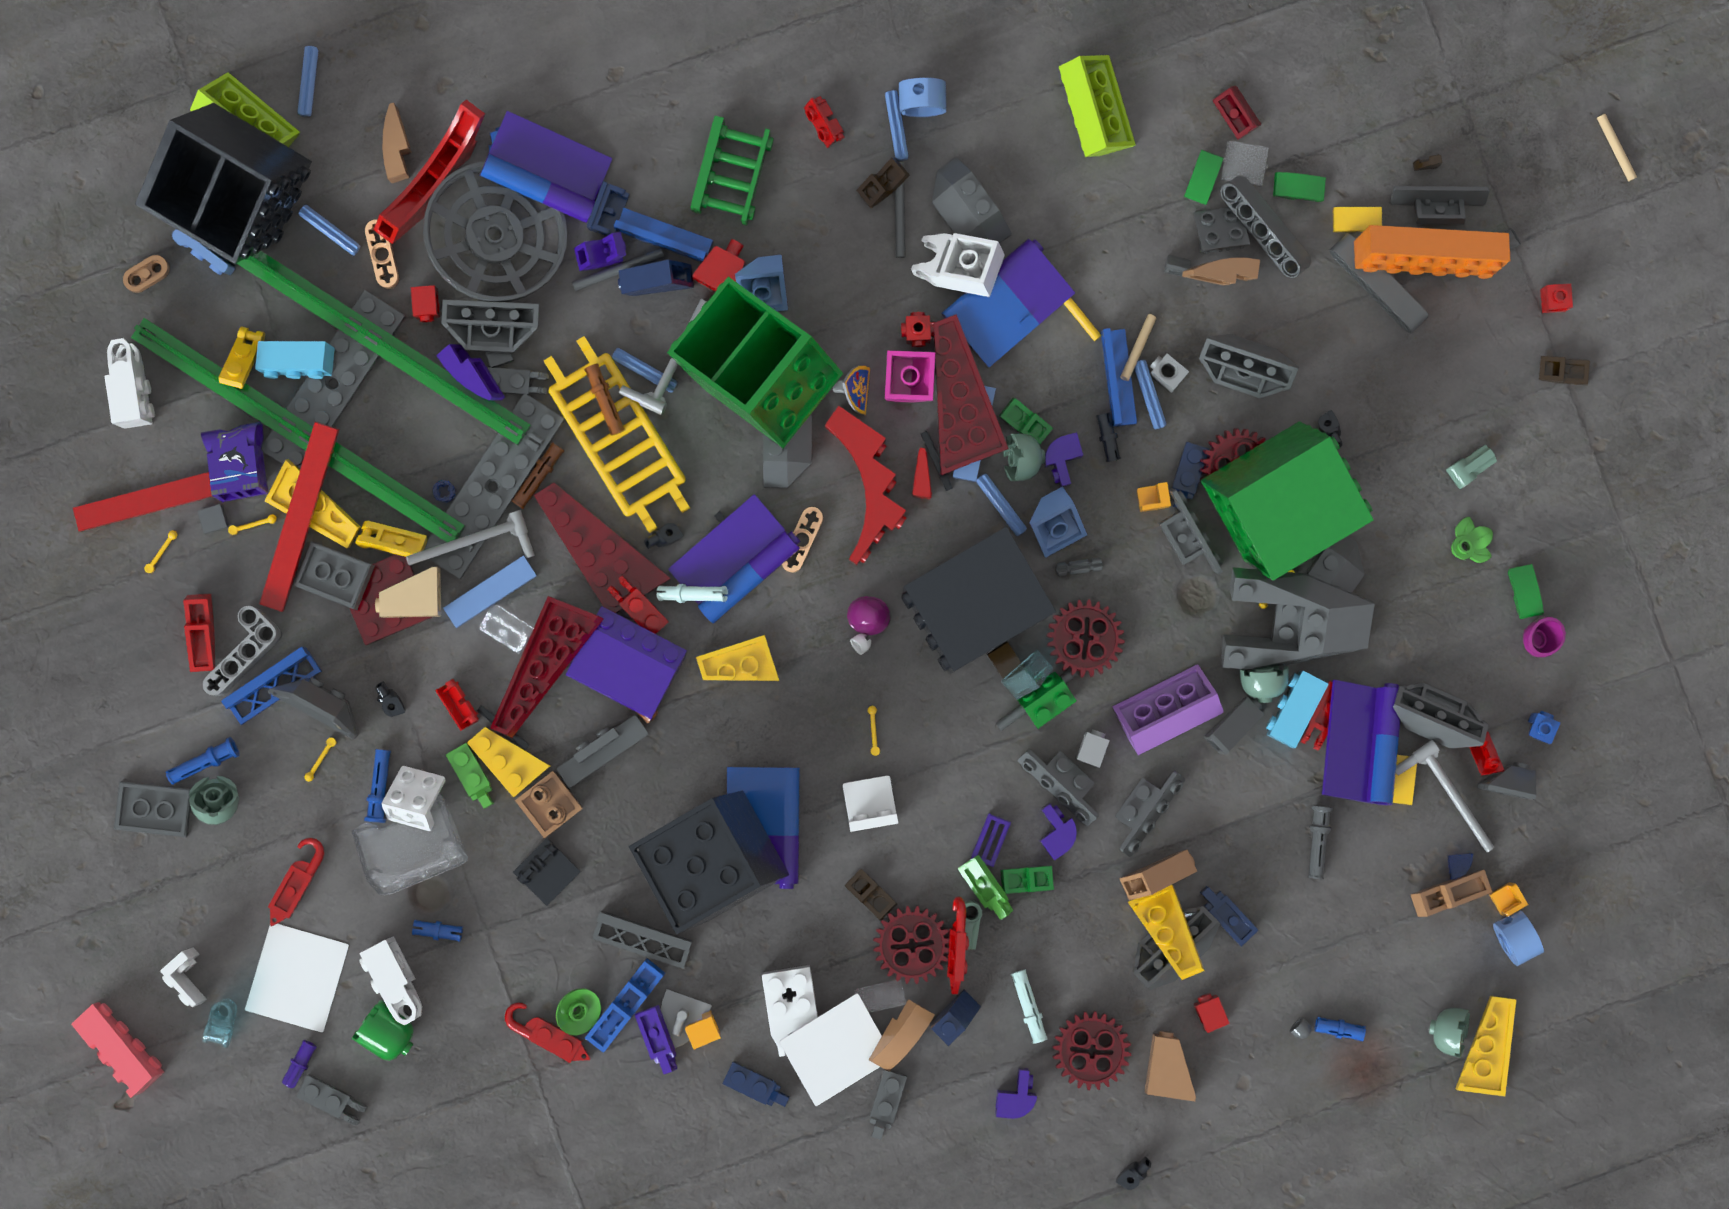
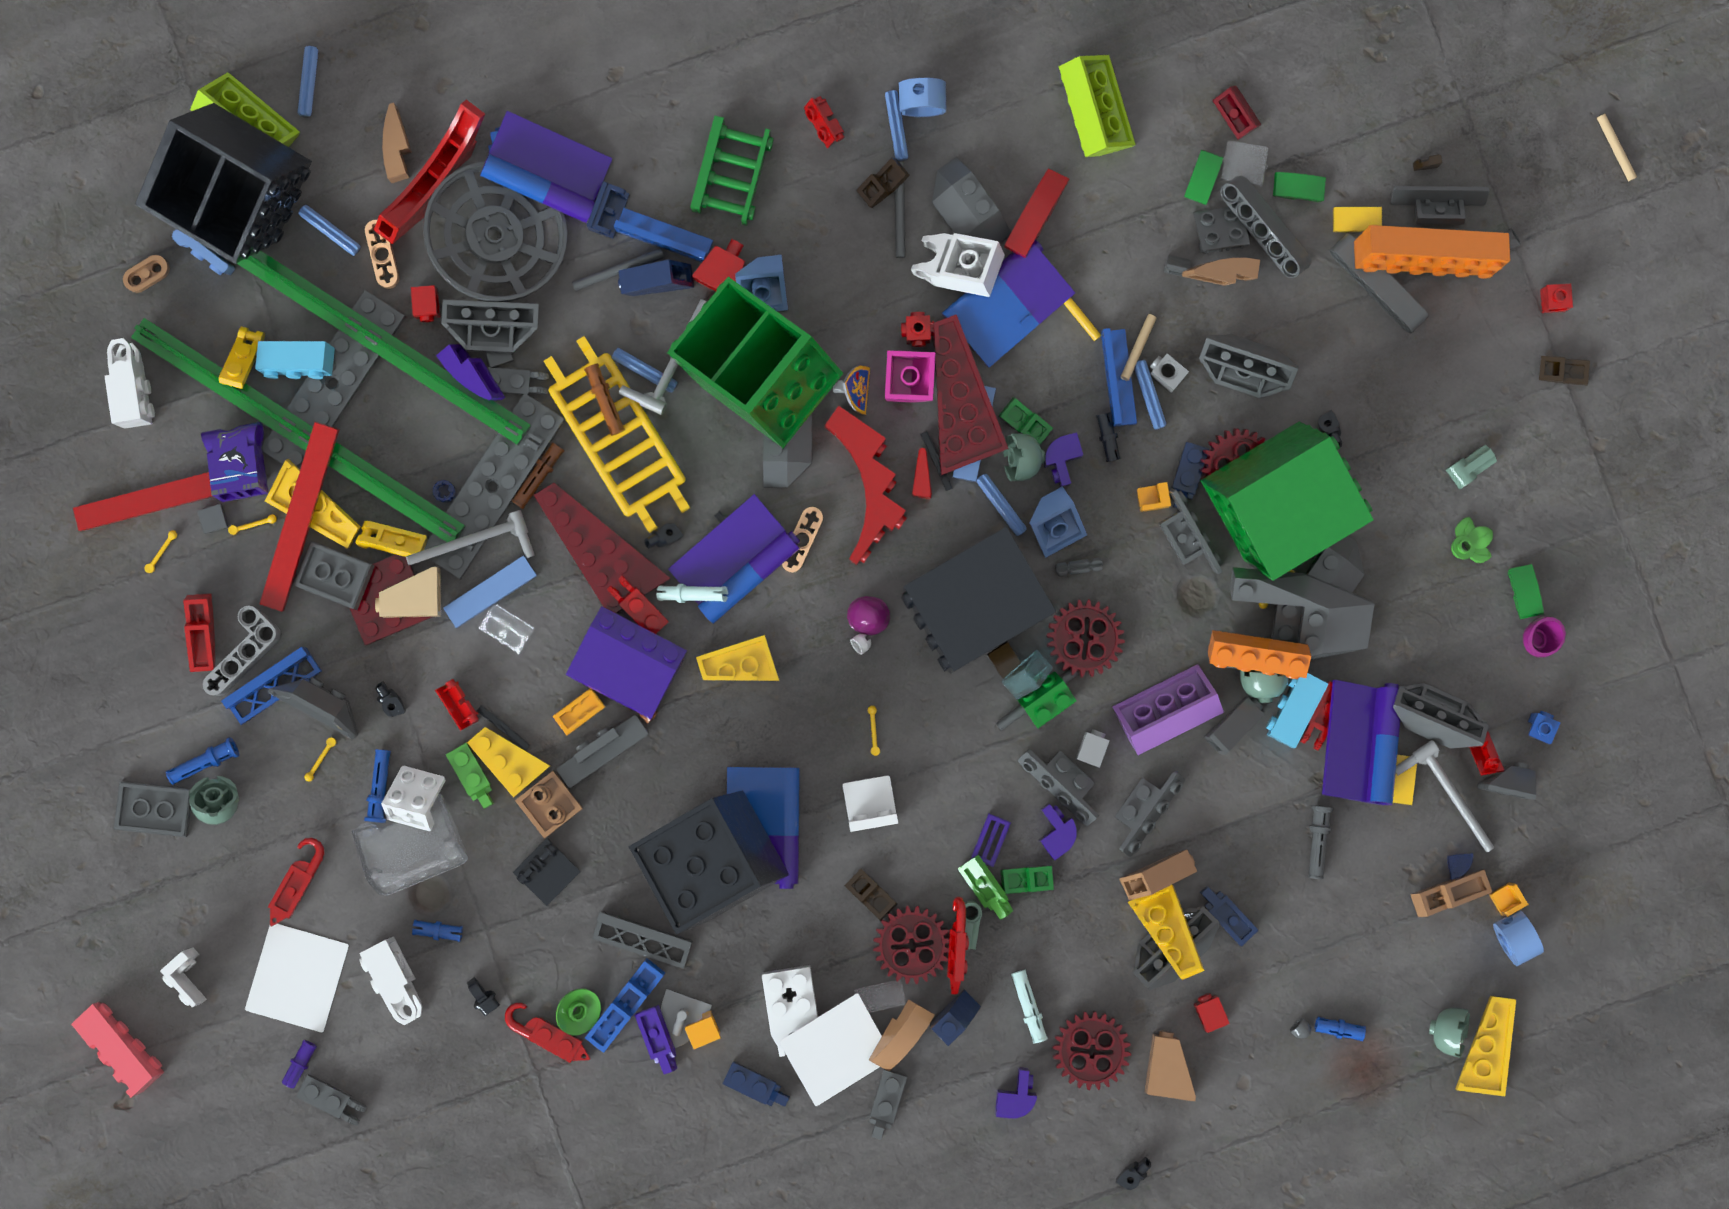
(220, 1028): clear light blue piece -> none
(383, 1034): green cylinder -> none
(485, 1000): none -> black piece
(550, 649): dark red wing -> none
(579, 711): none -> light orange plate
(600, 253): dark purple brick -> none
(1036, 213): none -> red slope
(1259, 654): none -> orange brick

